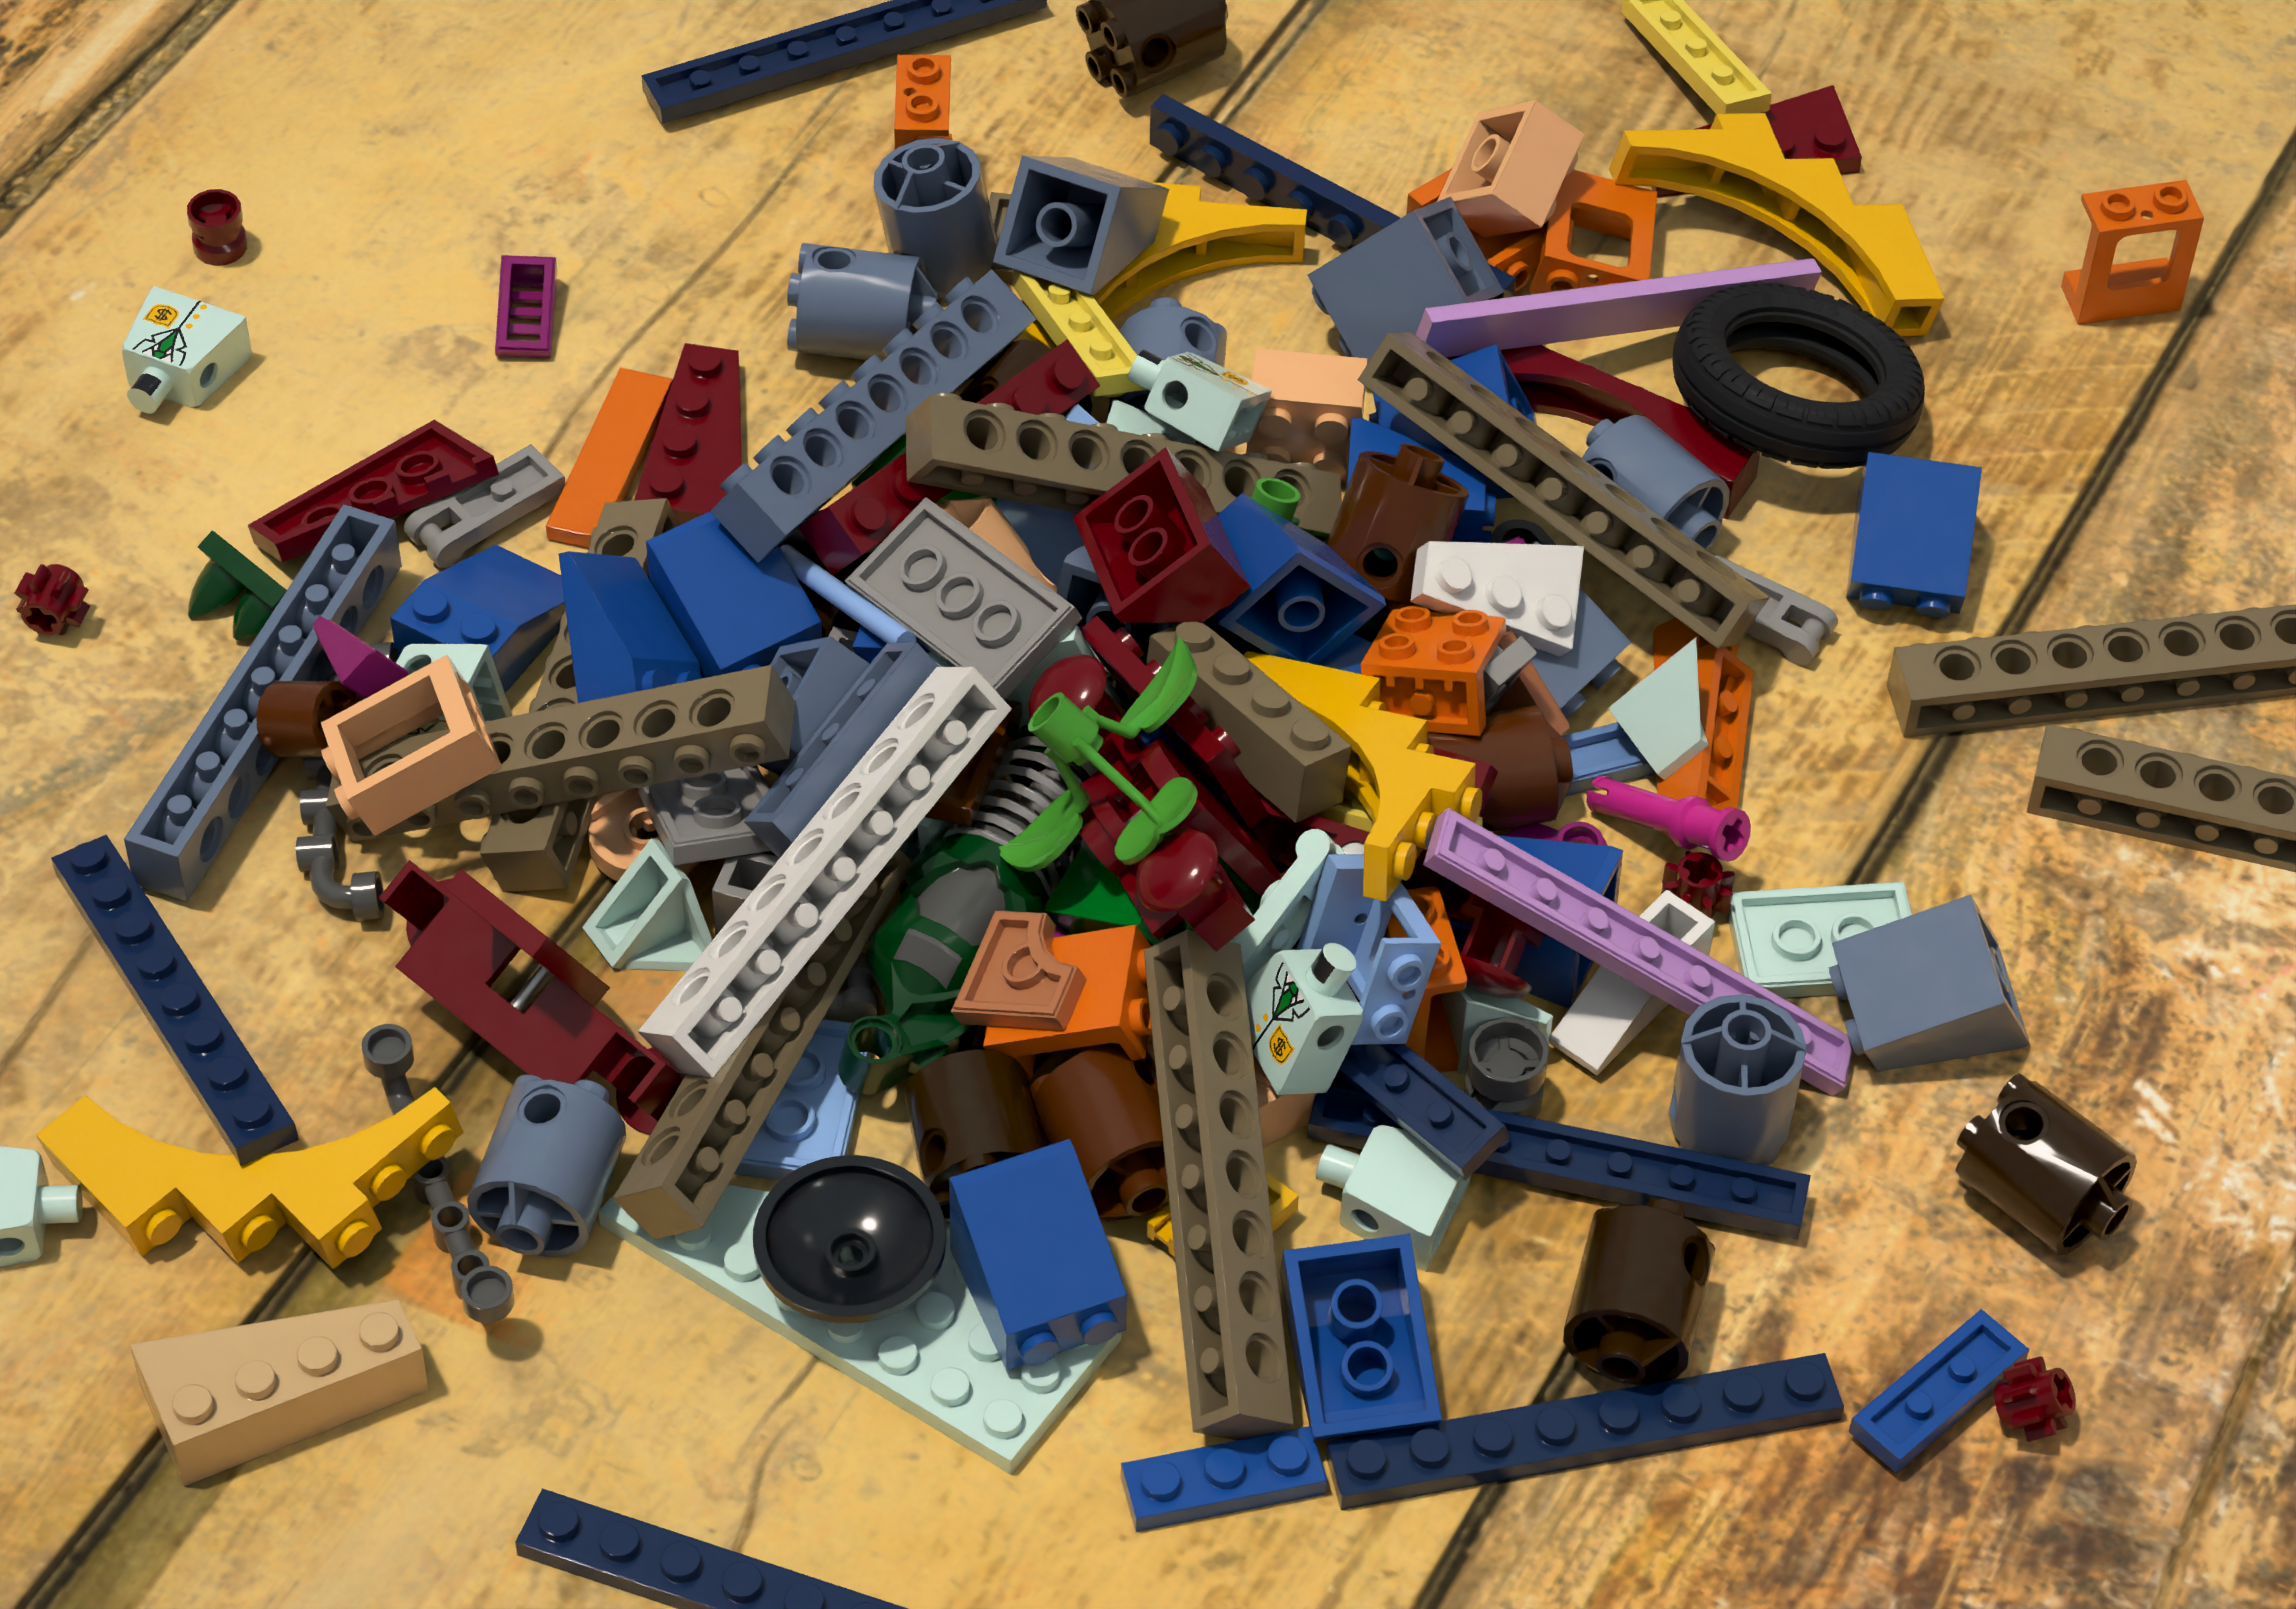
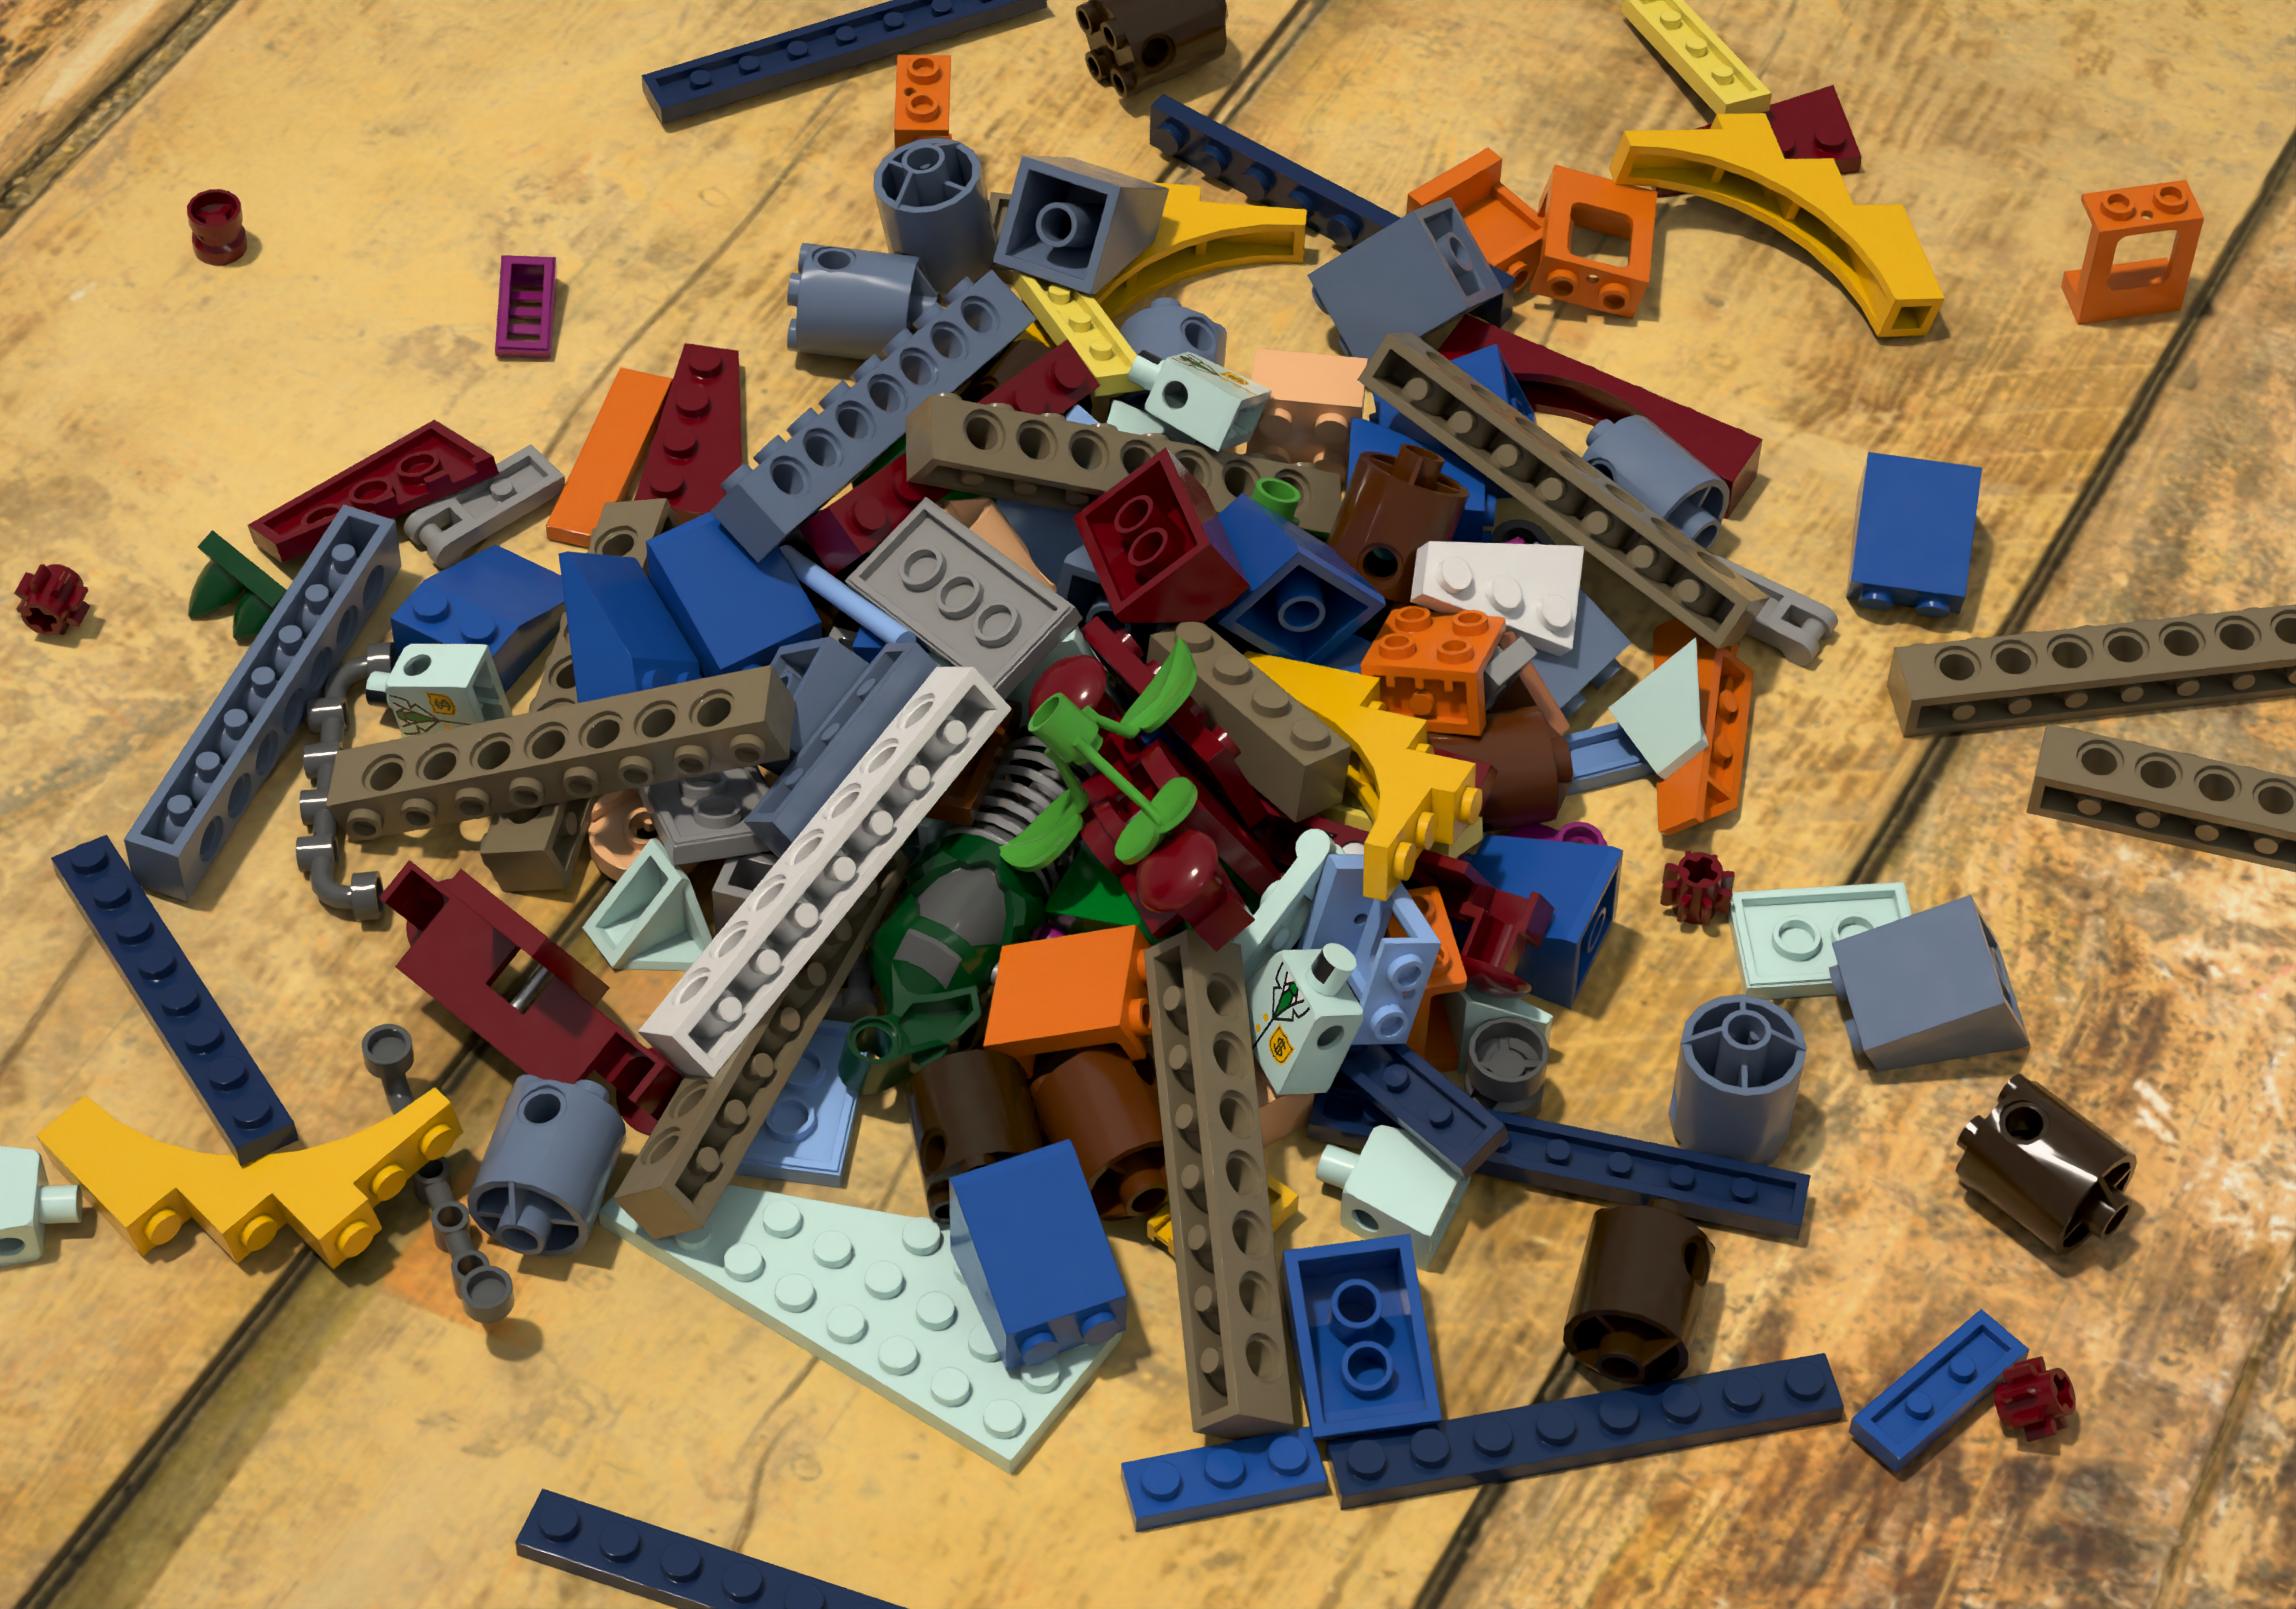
(182, 350): light aqua torso -> none
(275, 1382): tan wedge -> none
(292, 715): reddish brown piece -> none
(356, 662): magenta slope -> none
(423, 775): light nougat window -> none
(843, 1213): black dish -> none
(1018, 978): nougat tile -> none
(1512, 168): light nougat brick -> none
(1593, 310): lavender tile -> none
(1614, 935): lavender tile -> none
(1615, 1010): white slope -> none
(1687, 821): dark pink pin -> none
(1787, 425): black tyre -> none

